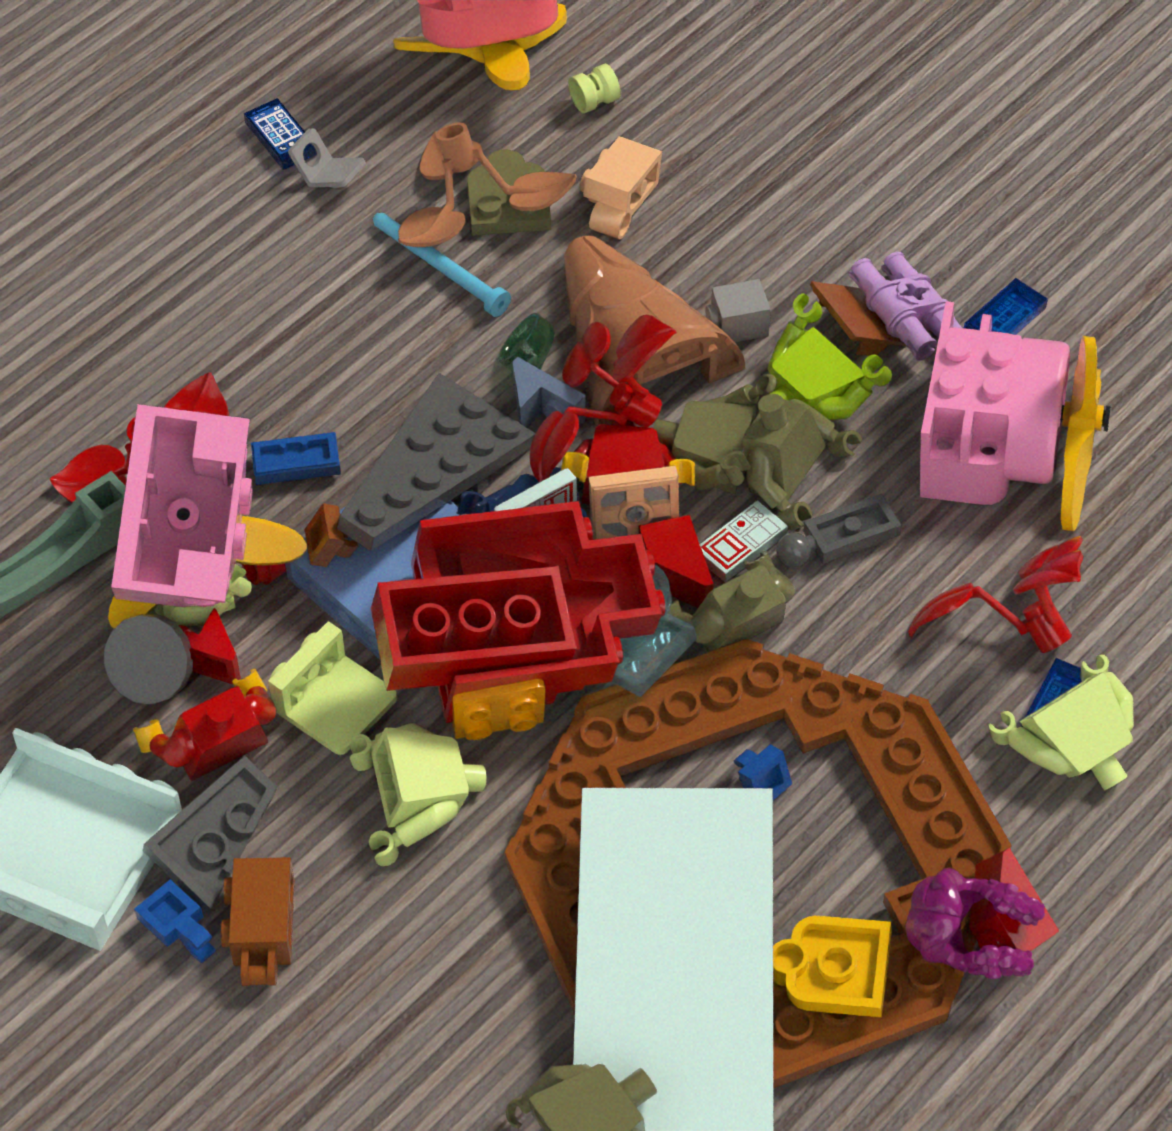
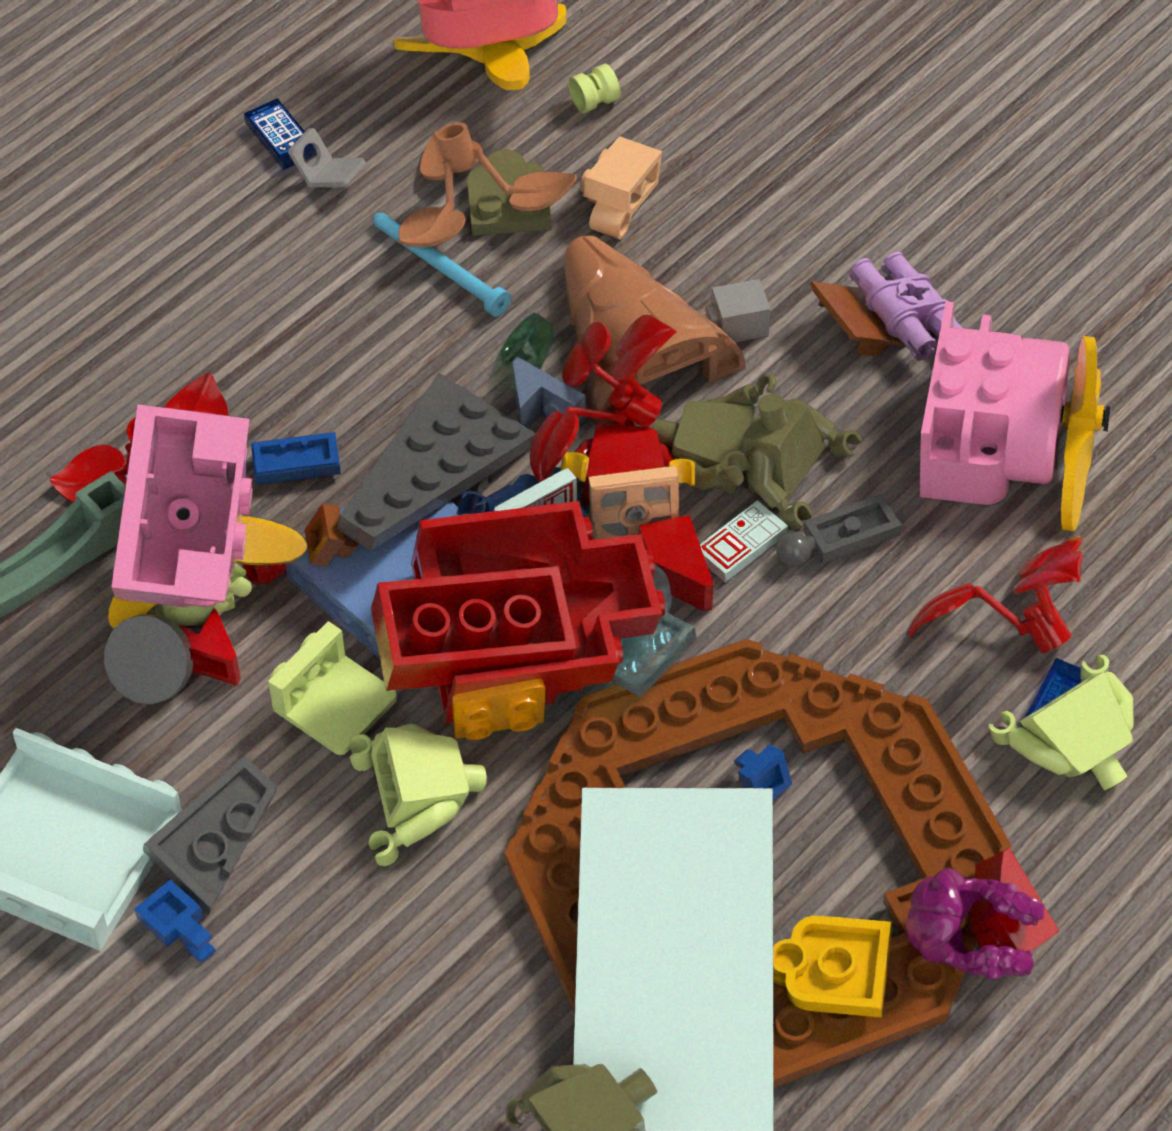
(214, 729): red torso -> none
(259, 917): dark orange brick -> none
(741, 606): olive torso -> none
(818, 372): lime torso -> none
(1010, 309): clear blue tile -> none

